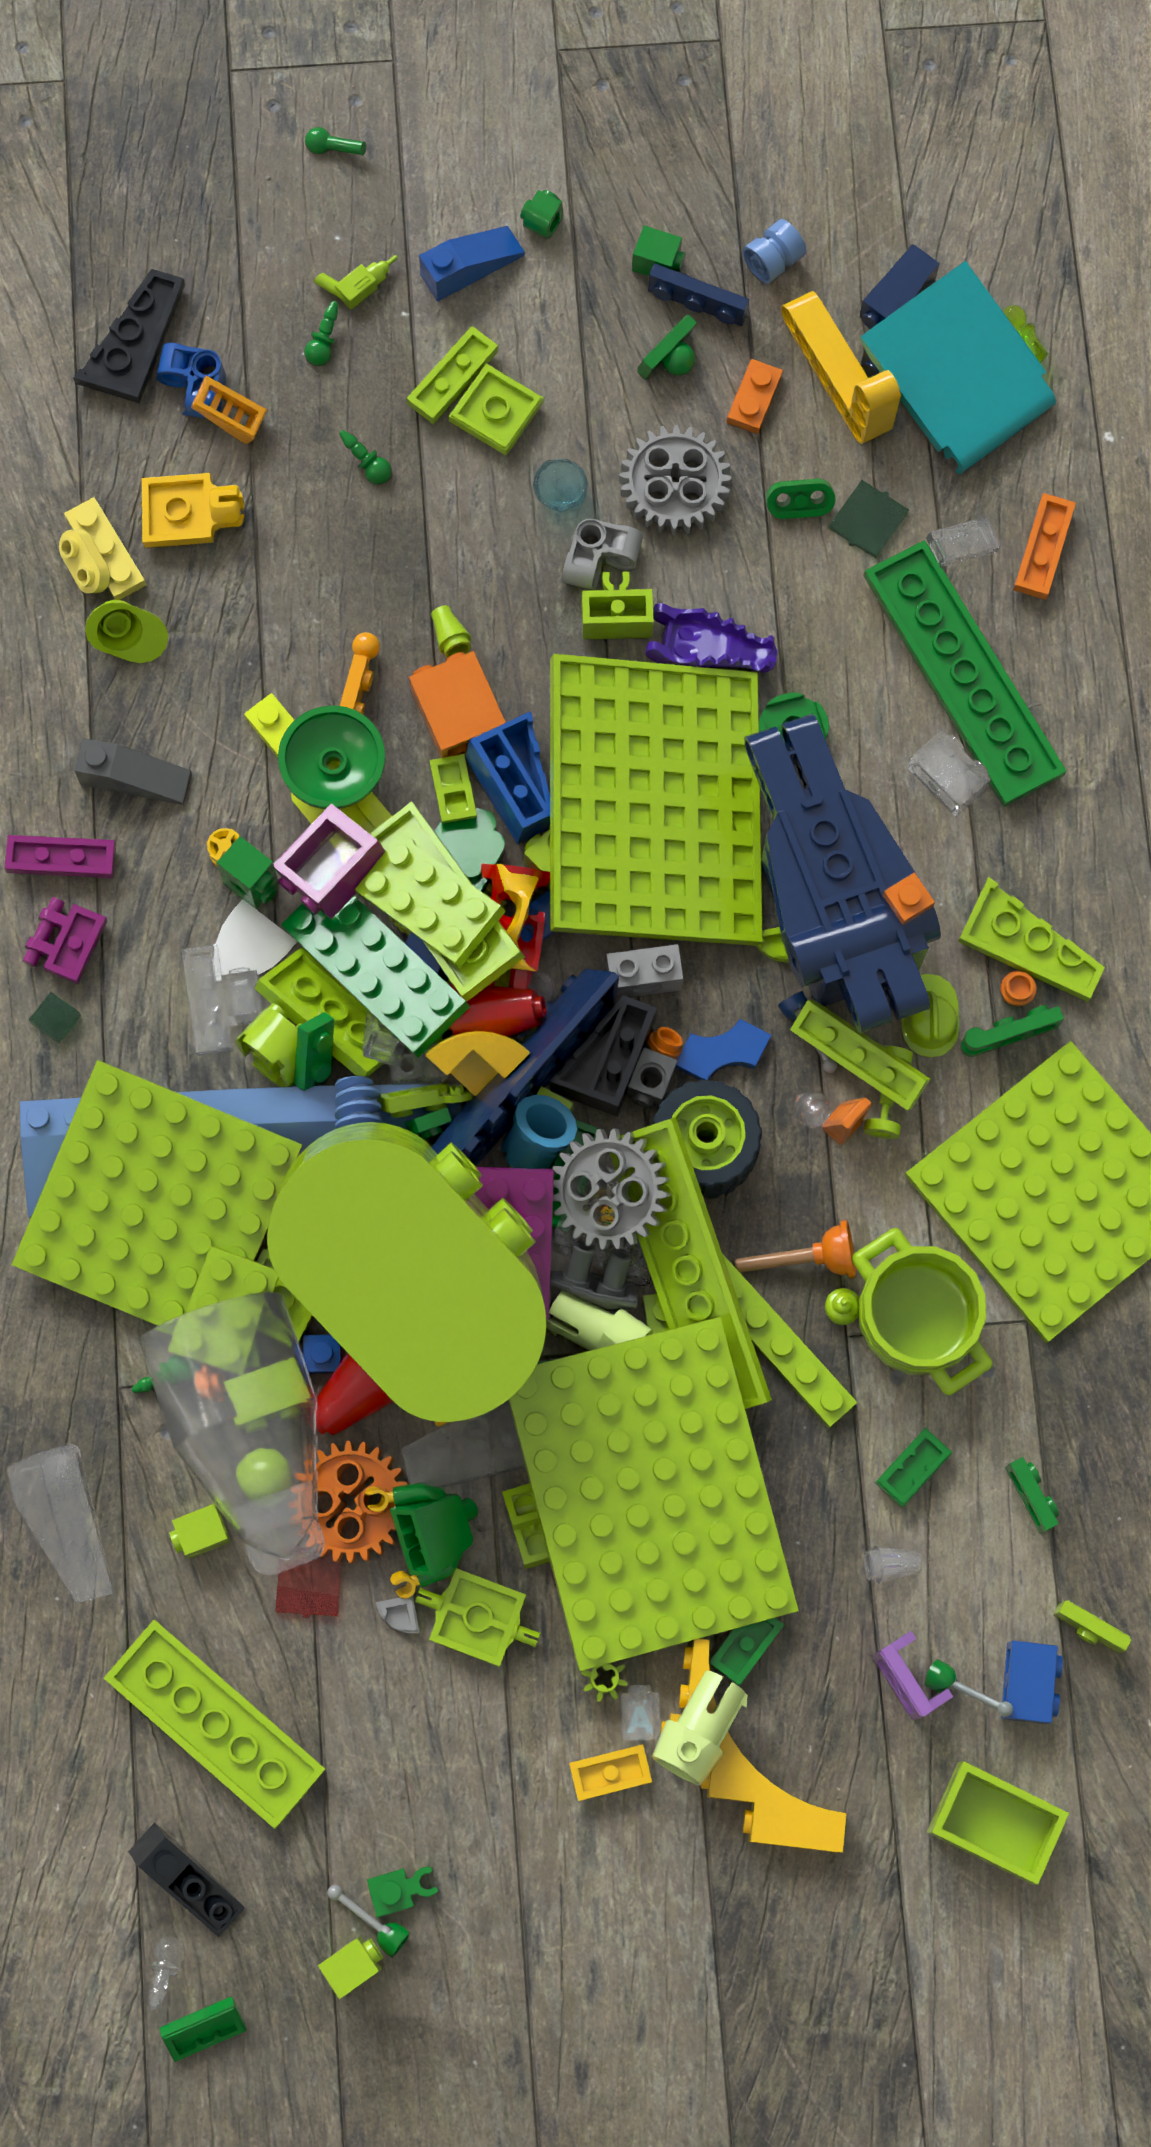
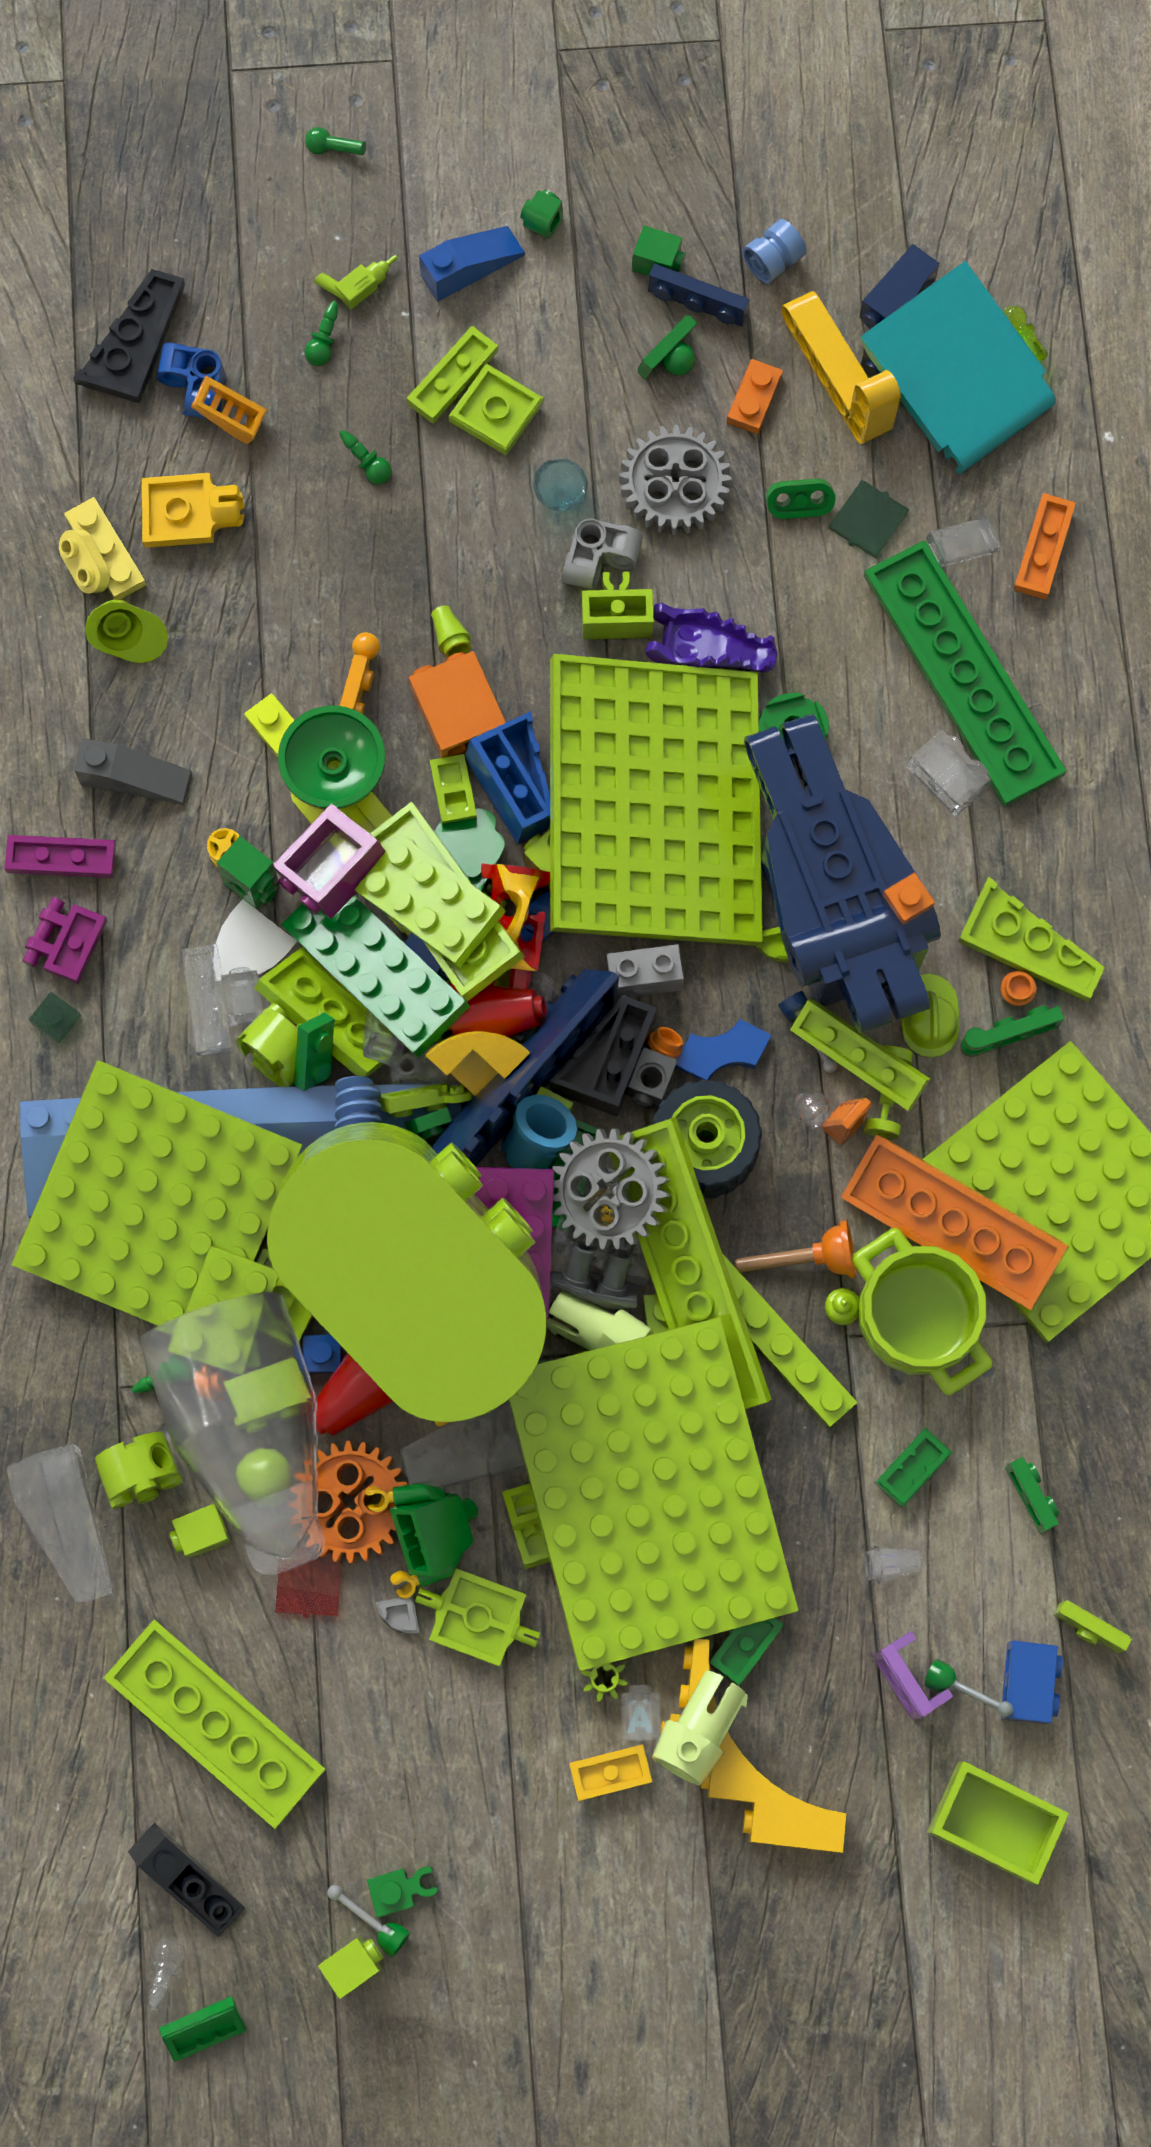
(138, 1469): none -> lime brick
(950, 1215): none -> orange plate

